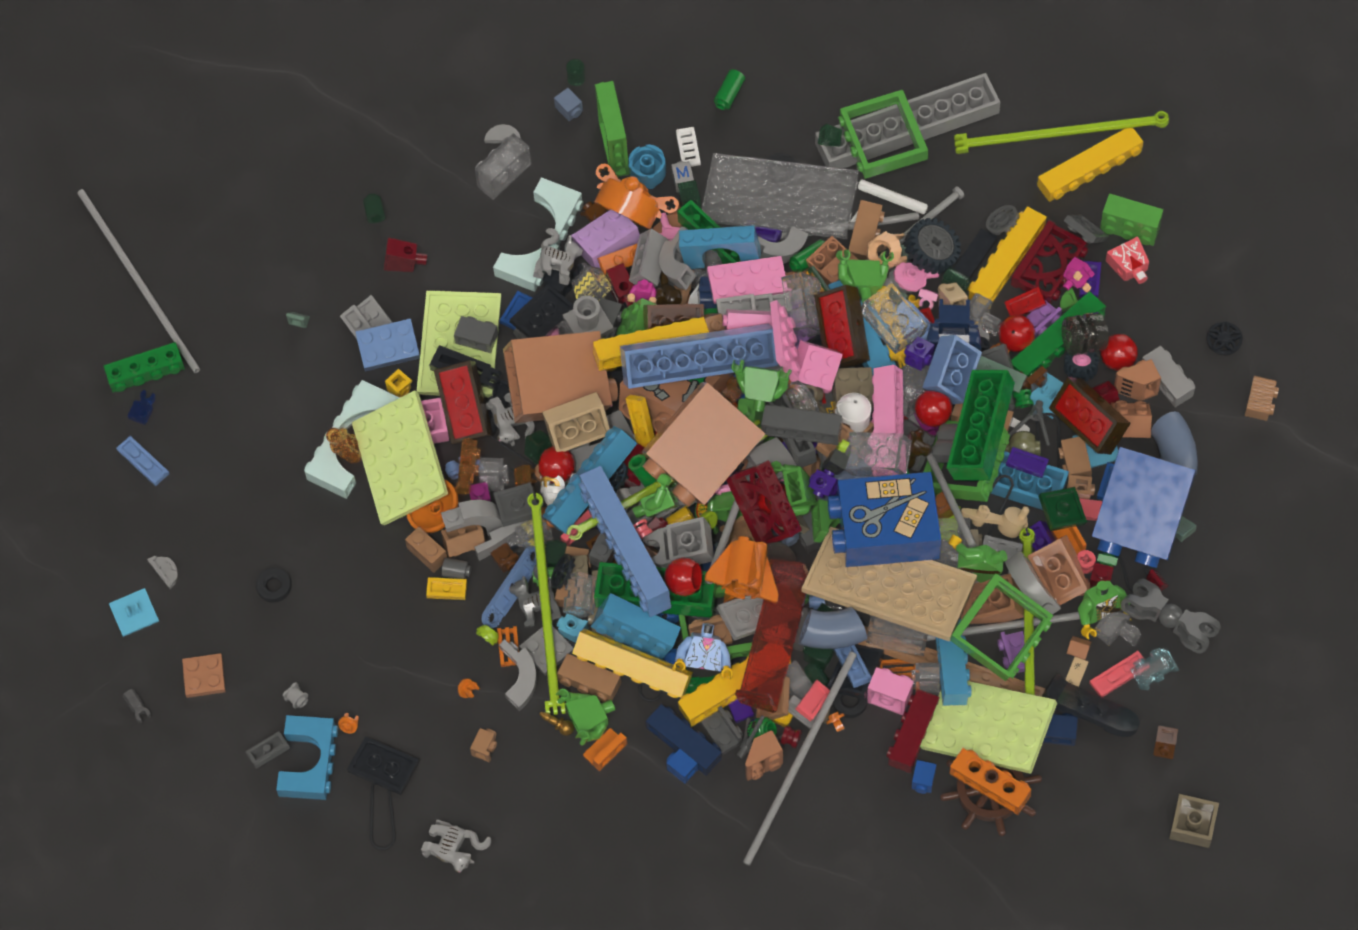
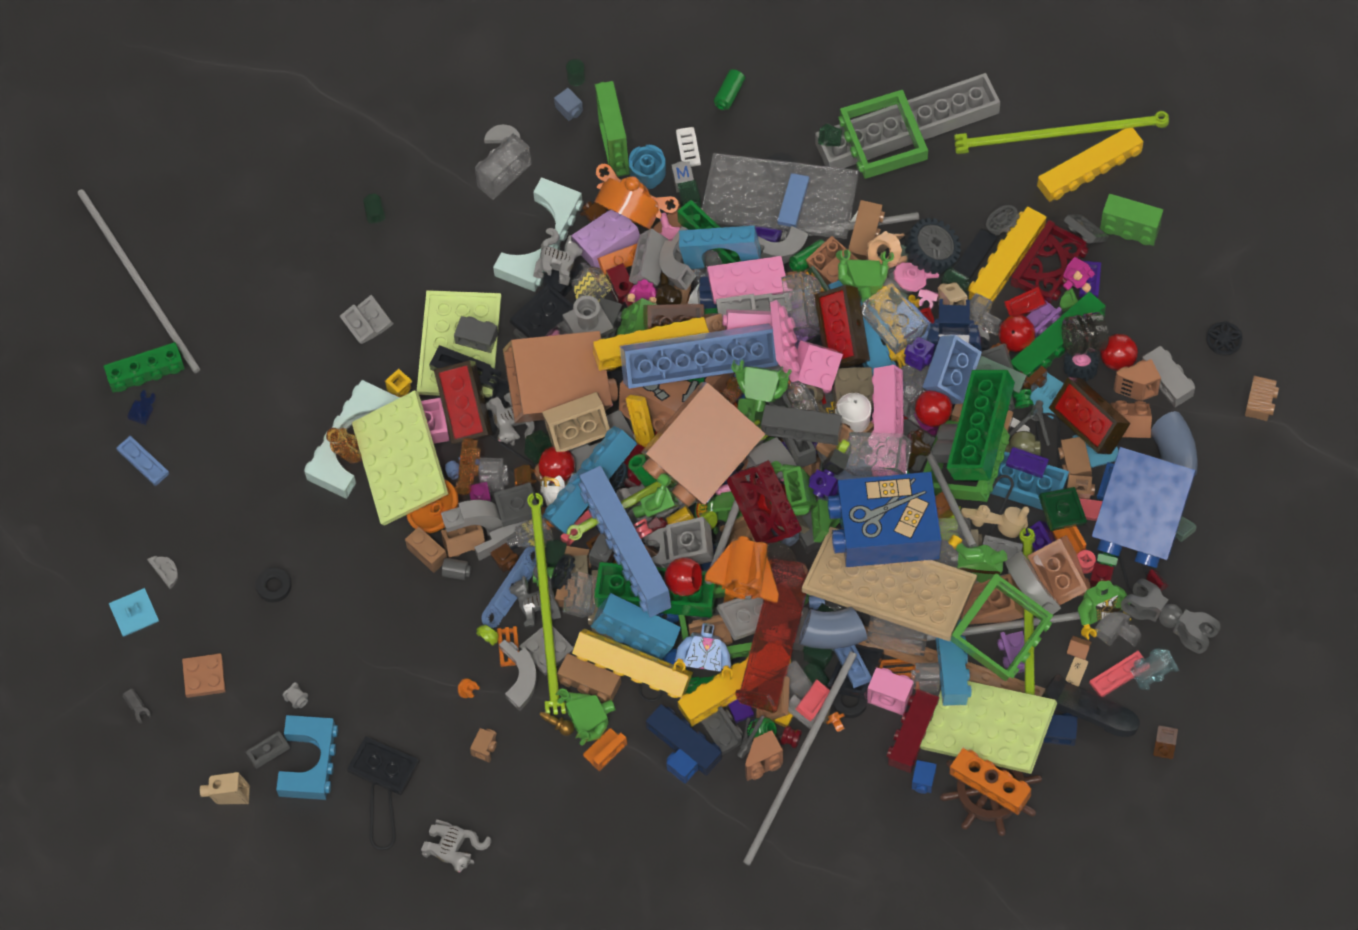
(227, 789): none -> tan torso
(297, 319): sand green slope -> none
(348, 724): orange plate -> none
(387, 345): medium blue brick -> none
(402, 256): dark red torso -> none
(446, 588): yellow plate -> none
(515, 305): blue tile -> none
(571, 632): medium azure brick -> none
(793, 200): none -> medium blue tile
(892, 196): white axle -> none
(957, 193): light grey bar -> none
(1107, 392): dark red slope -> none
(1129, 260): coral torso -> none
(1194, 821): dark tan brick -> none

